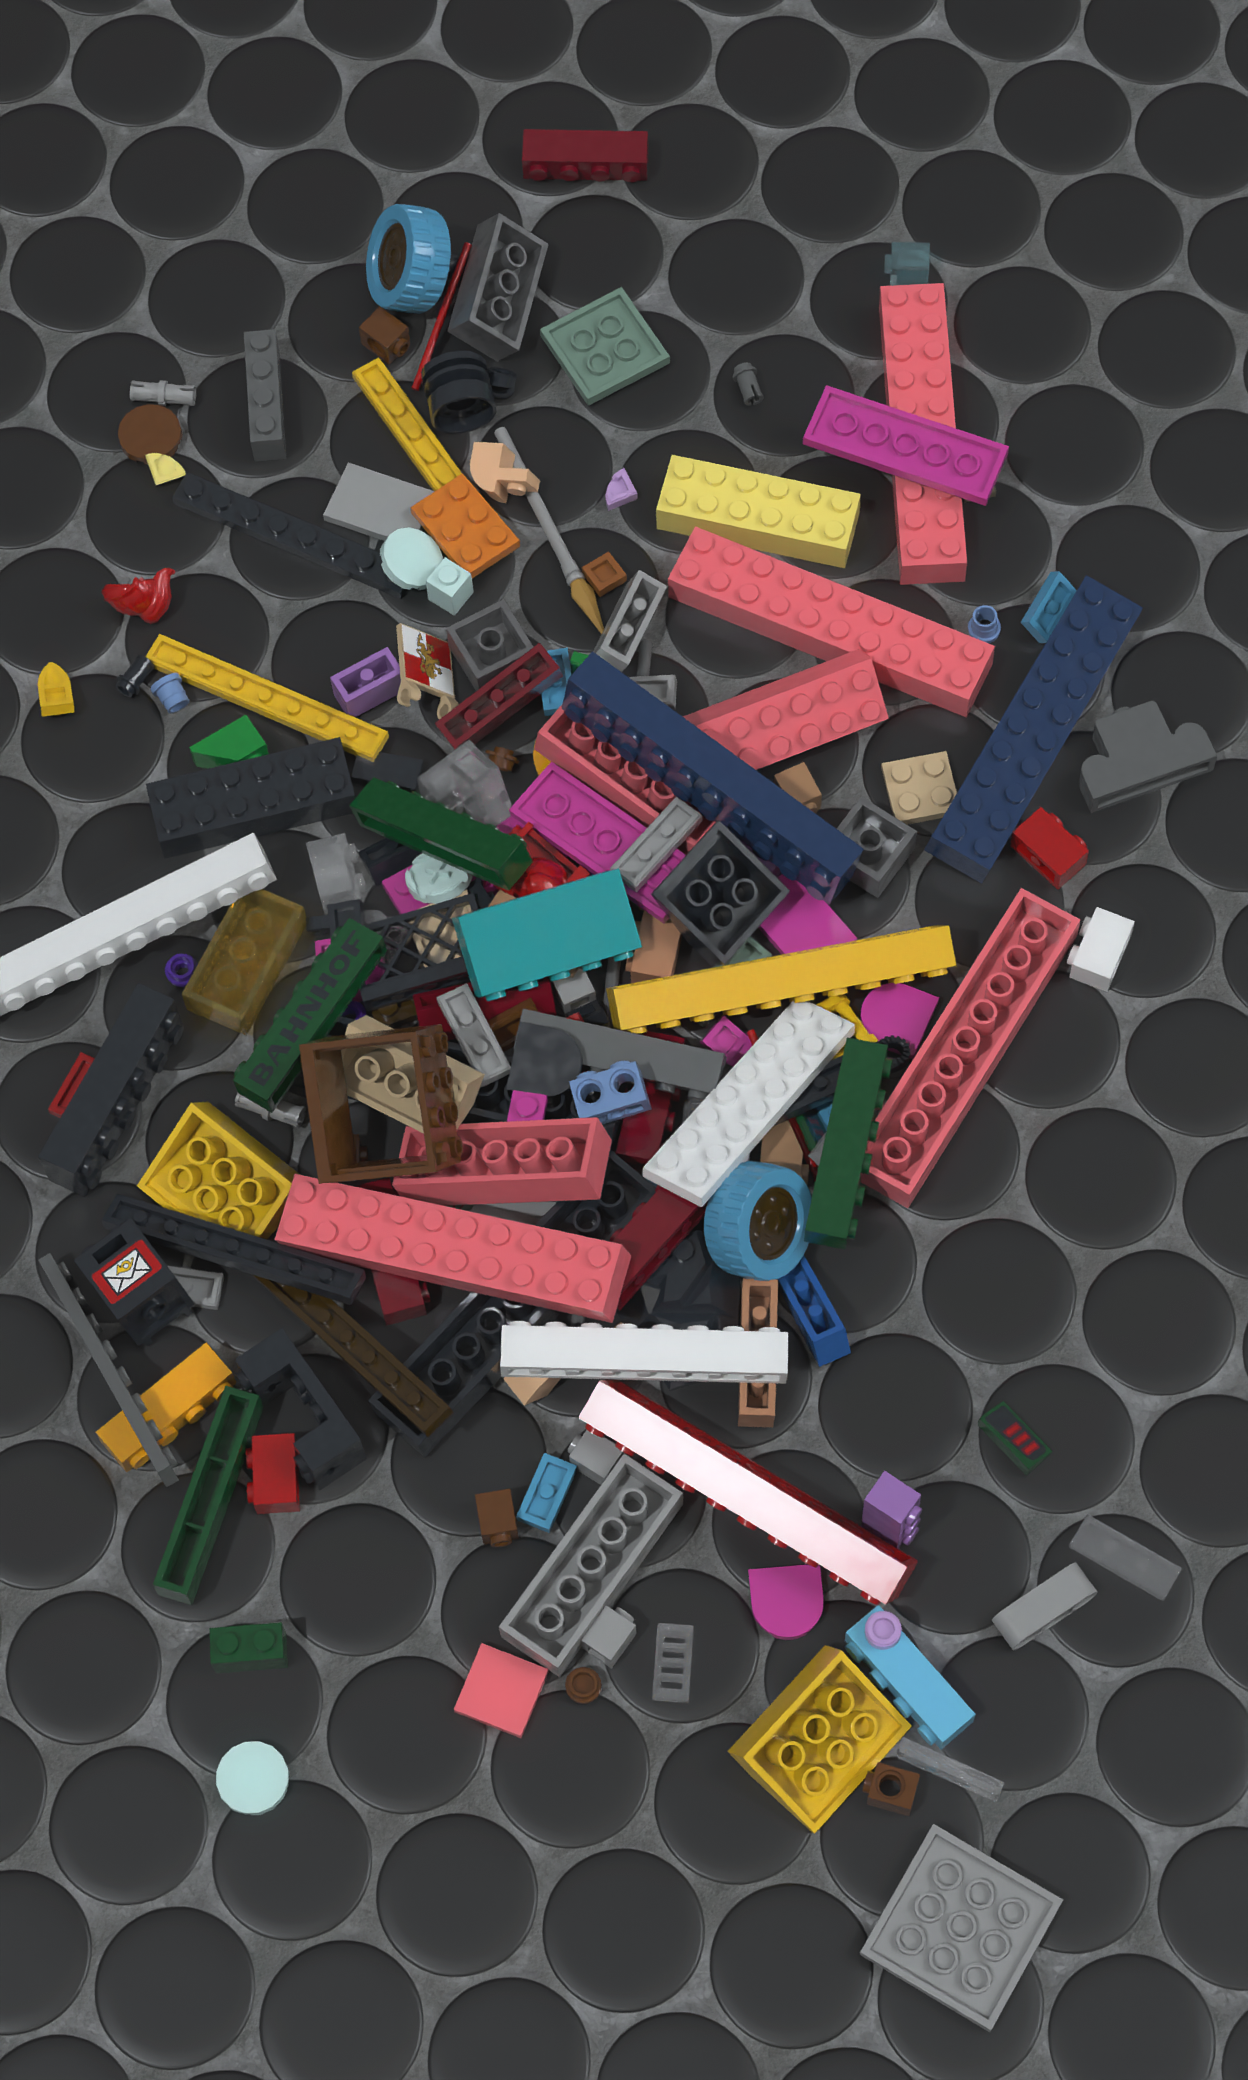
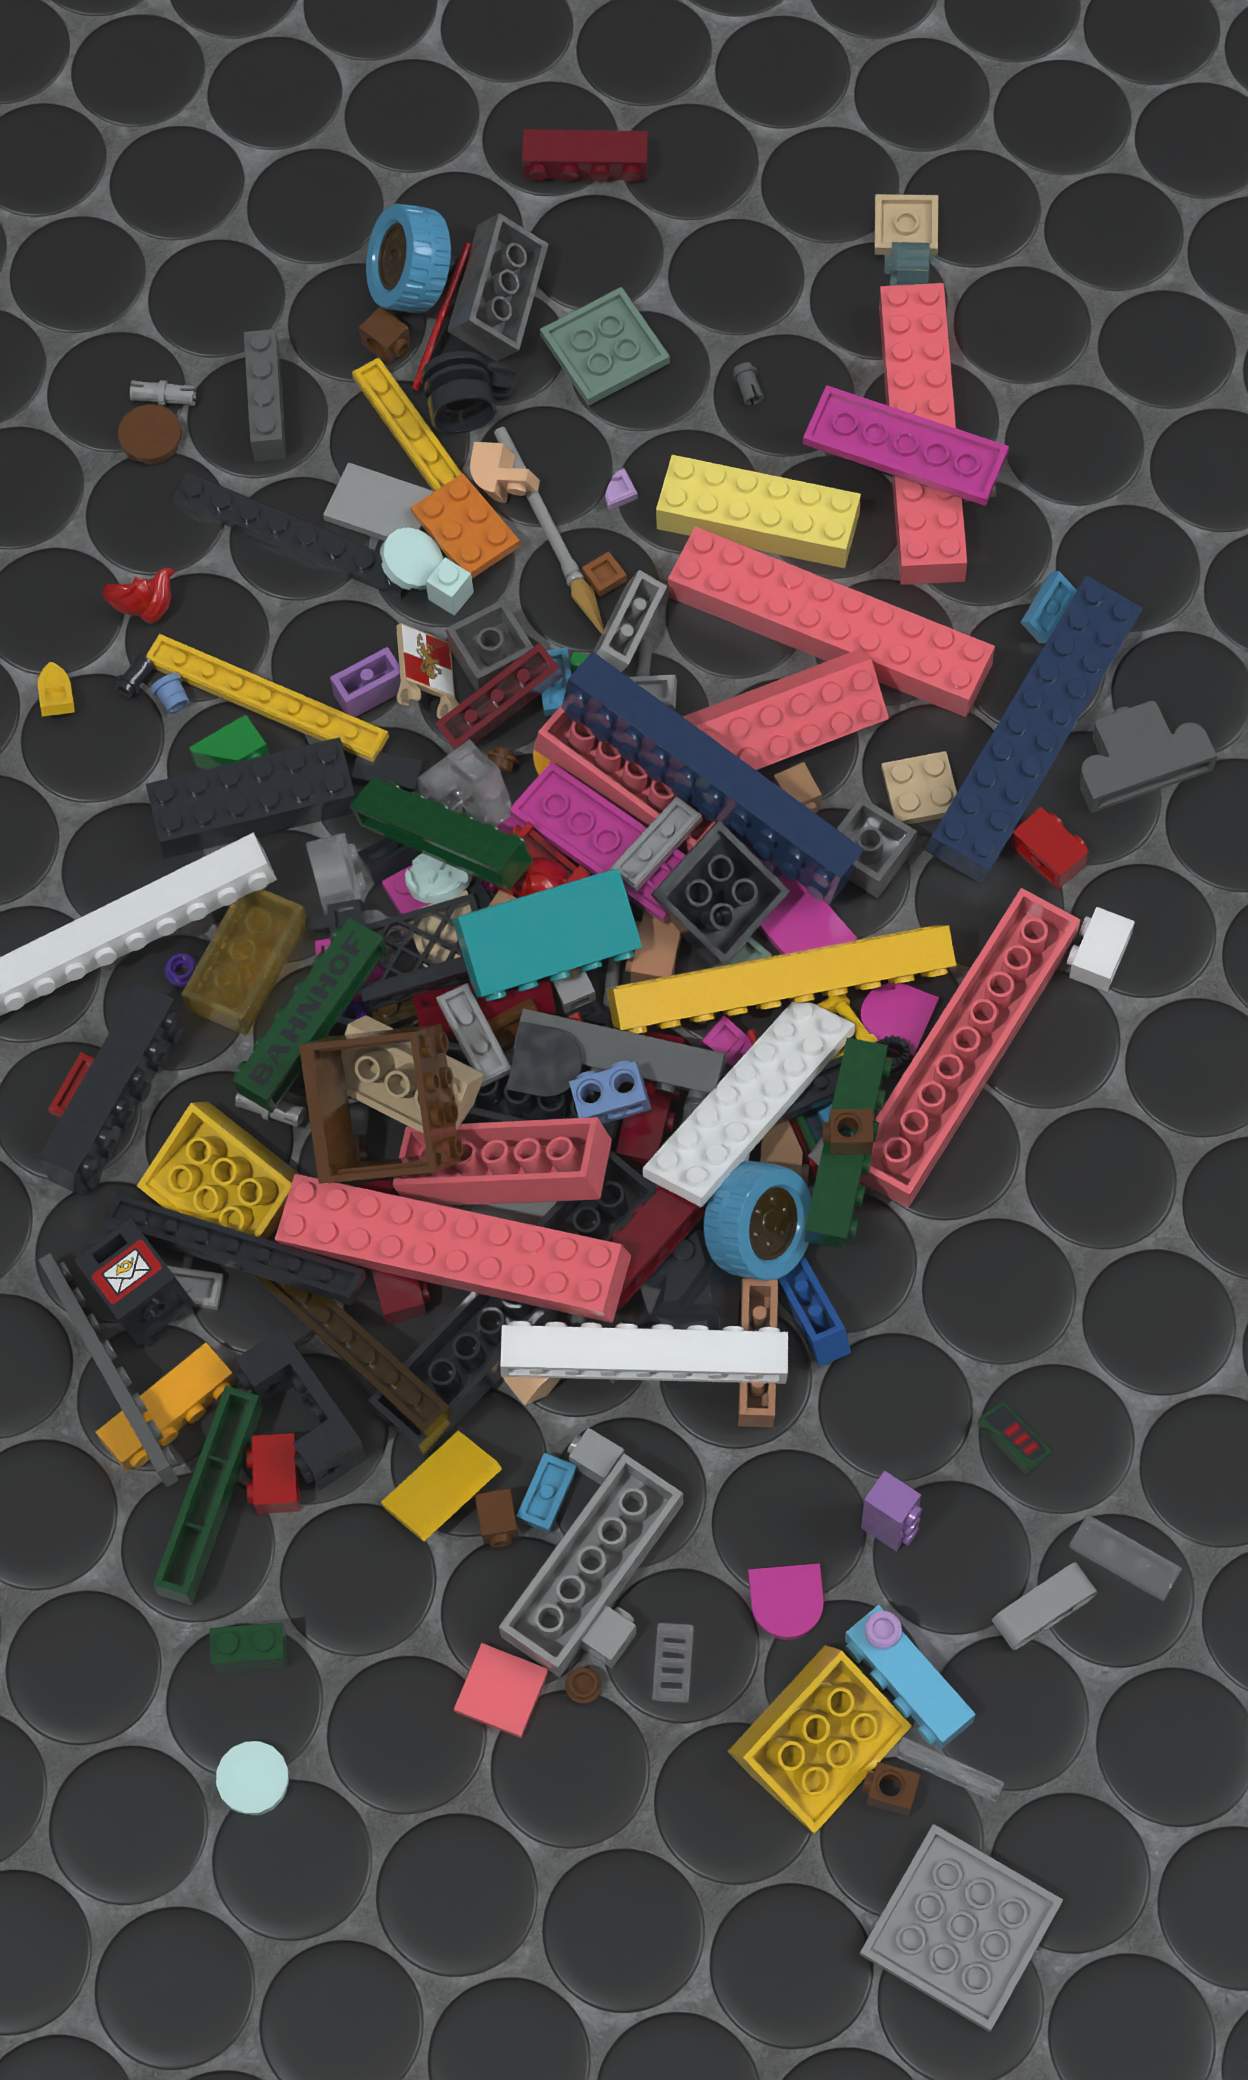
(163, 468): light yellow tile -> none
(441, 1485): none -> yellow tile
(527, 1106): dark pink plate -> none
(748, 1490): brick -> none
(858, 1119): none -> reddish brown brick
(905, 220): none -> tan plate
(985, 633): medium blue piece -> none

